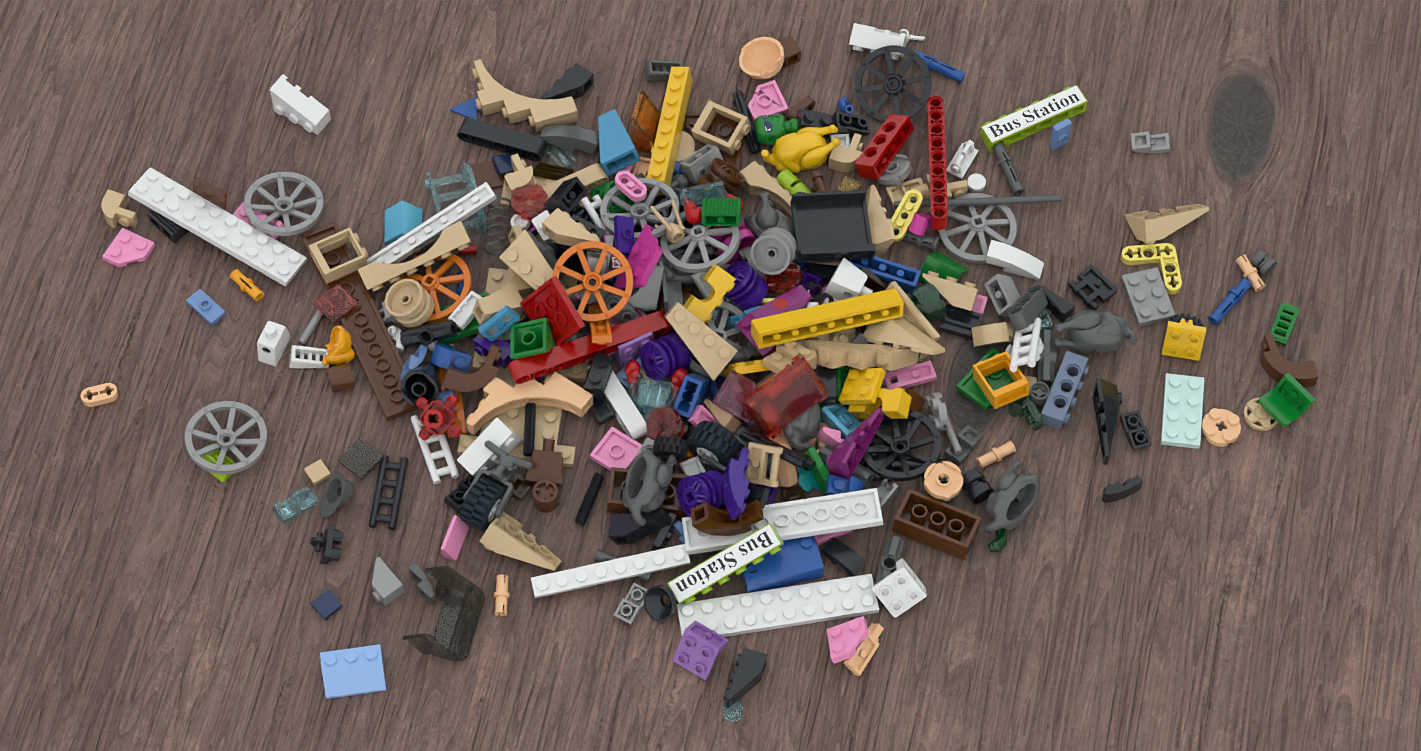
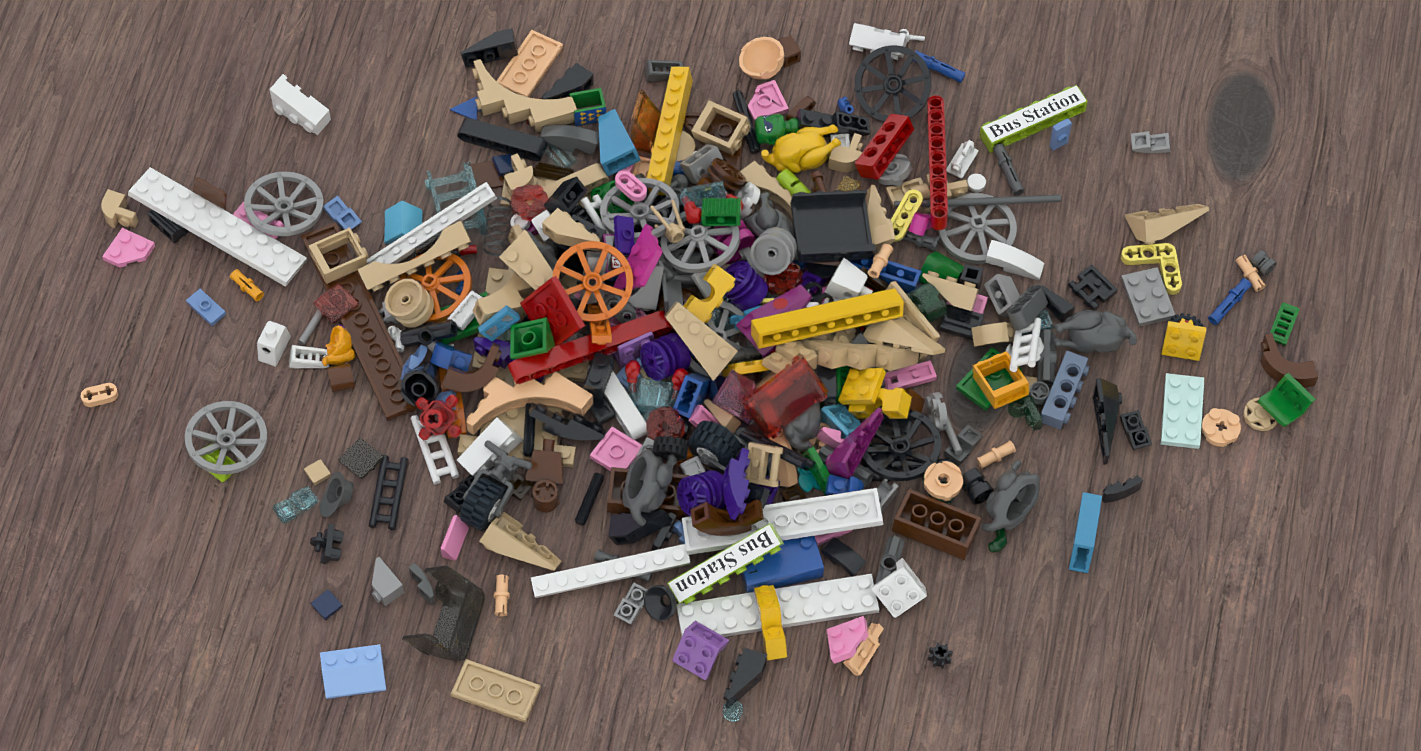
(341, 214): none -> medium blue slope
(492, 48): none -> black slope
(495, 690): none -> tan tile
(530, 64): none -> light nougat tile
(574, 427): none -> black slope
(588, 98): none -> green piece
(748, 194): none -> white plate
(771, 622): none -> yellow arch
(880, 261): none -> light nougat pin
(944, 653): none -> black gear
(972, 275): none -> black brick
(1085, 532): none -> dark azure slope

